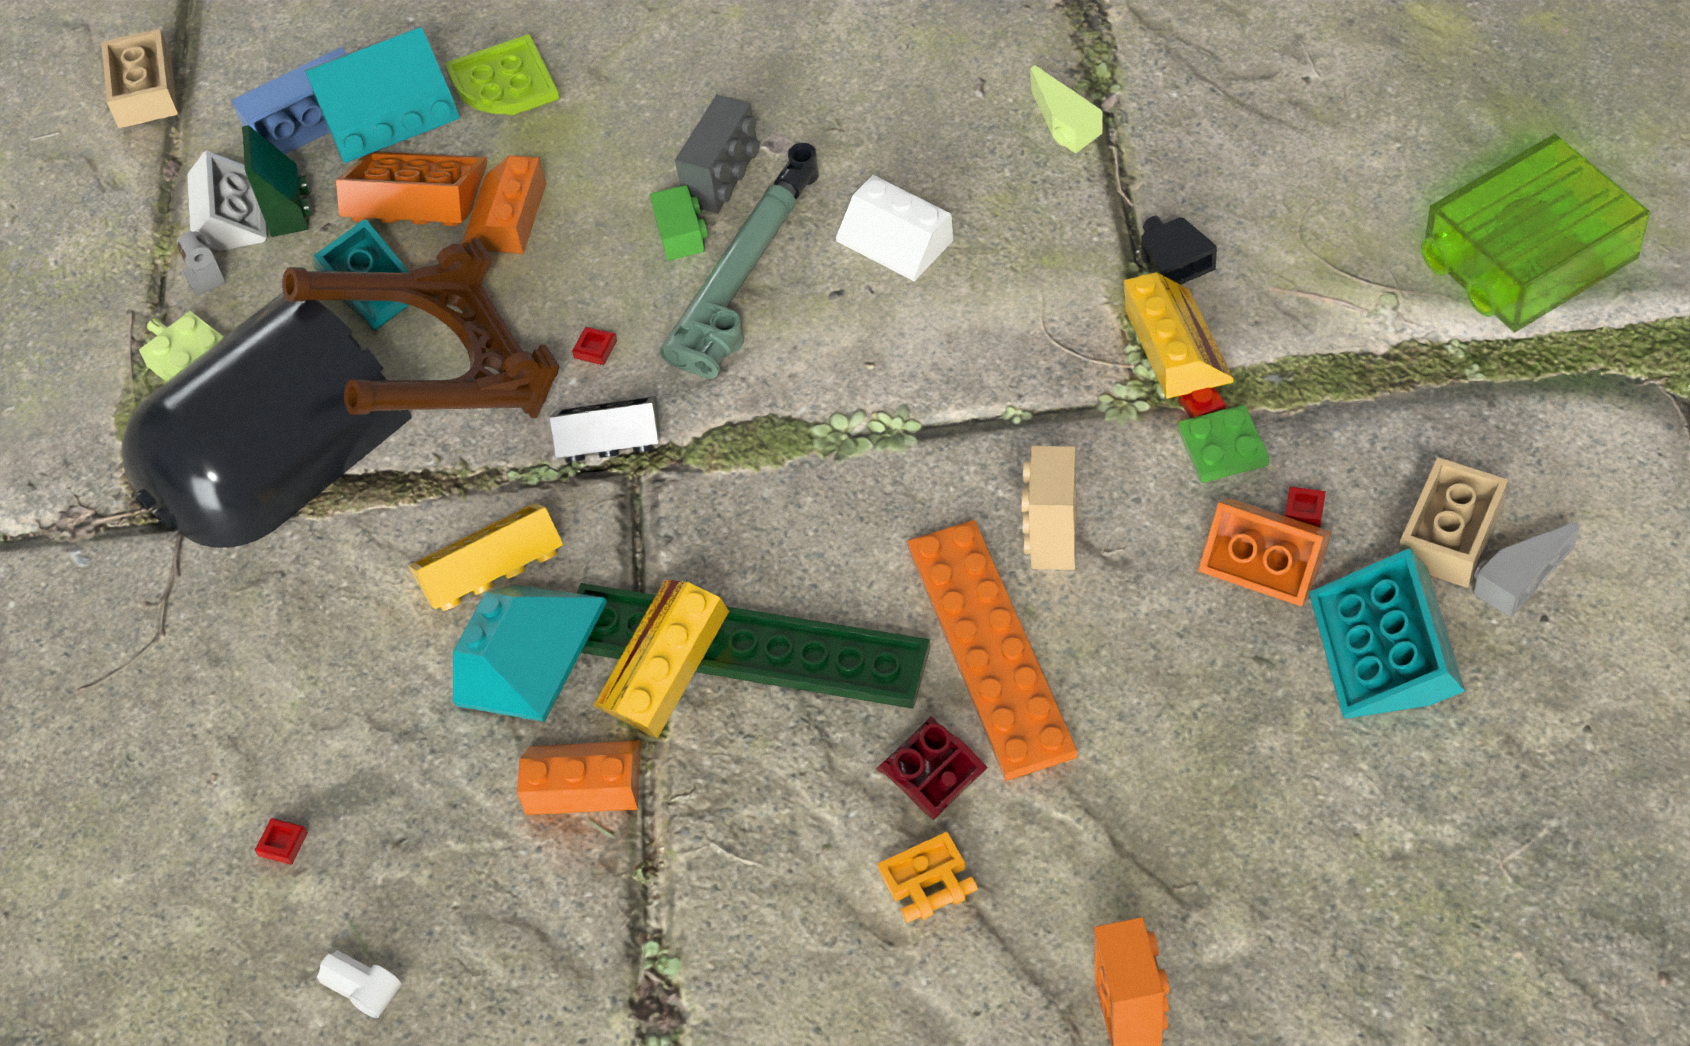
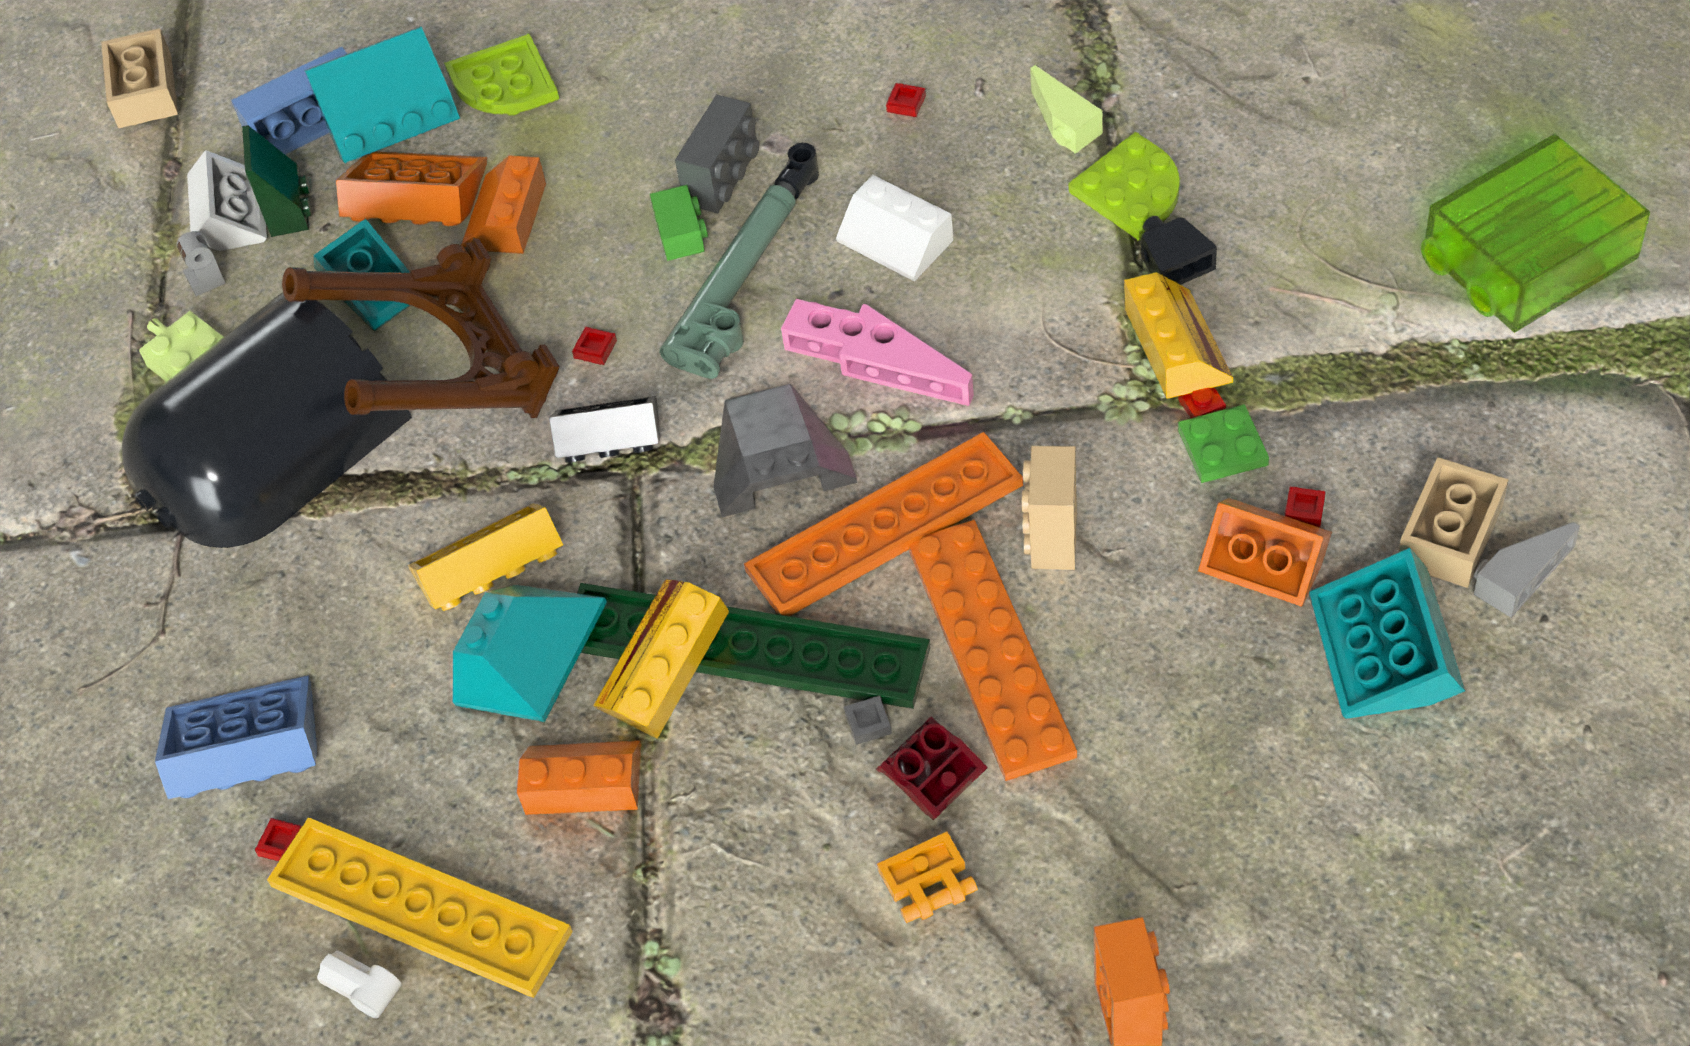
(237, 738): none -> medium blue slope
(421, 907): none -> yellow plate
(773, 442): none -> flat silver wedge
(867, 720): none -> flat silver plate
(874, 350): none -> bright pink brick
(882, 525): none -> orange plate
(906, 100): none -> red tile
(1130, 184): none -> lime plate

